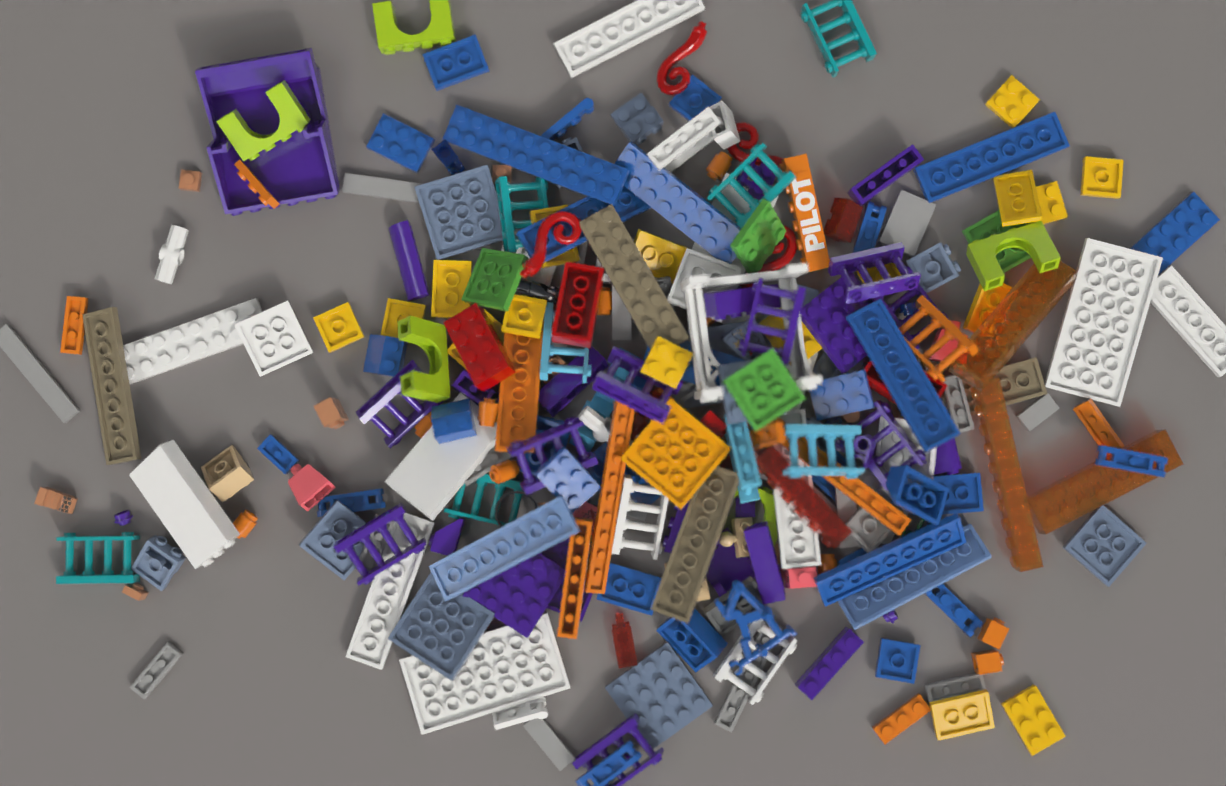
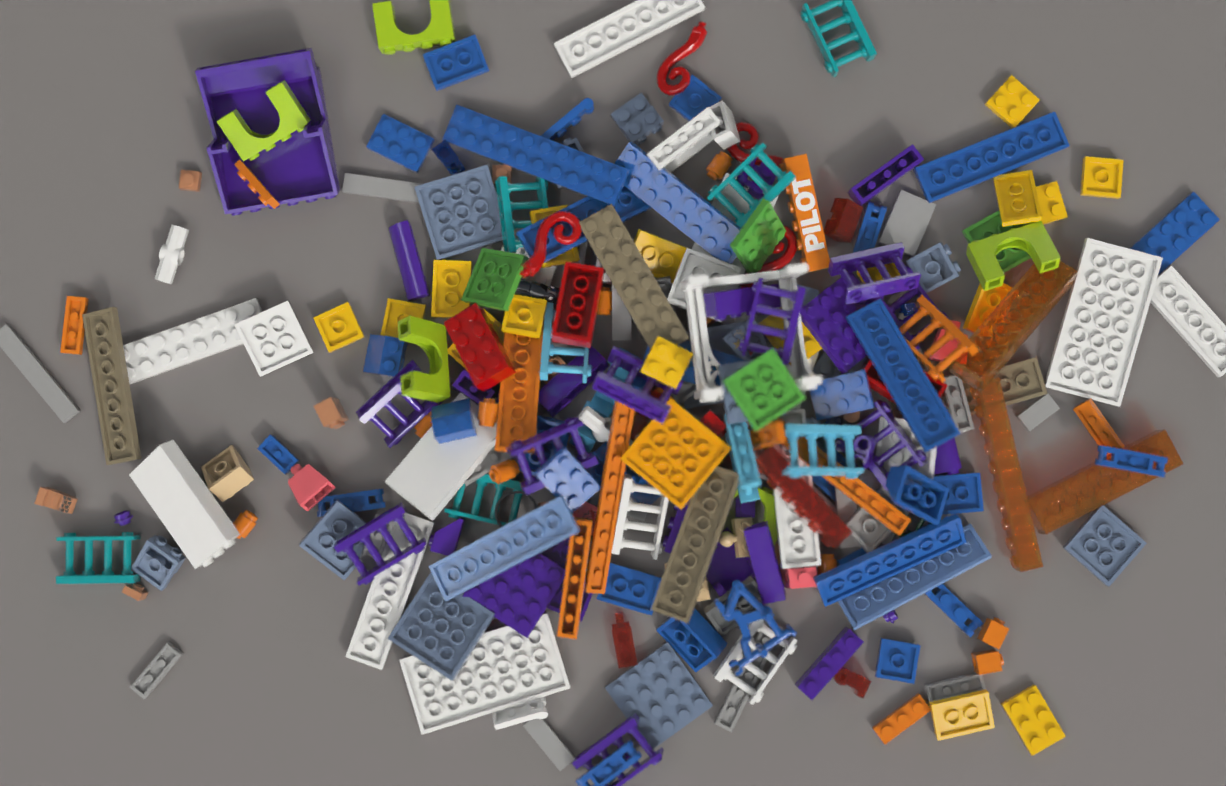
(854, 680): none -> clear red leg

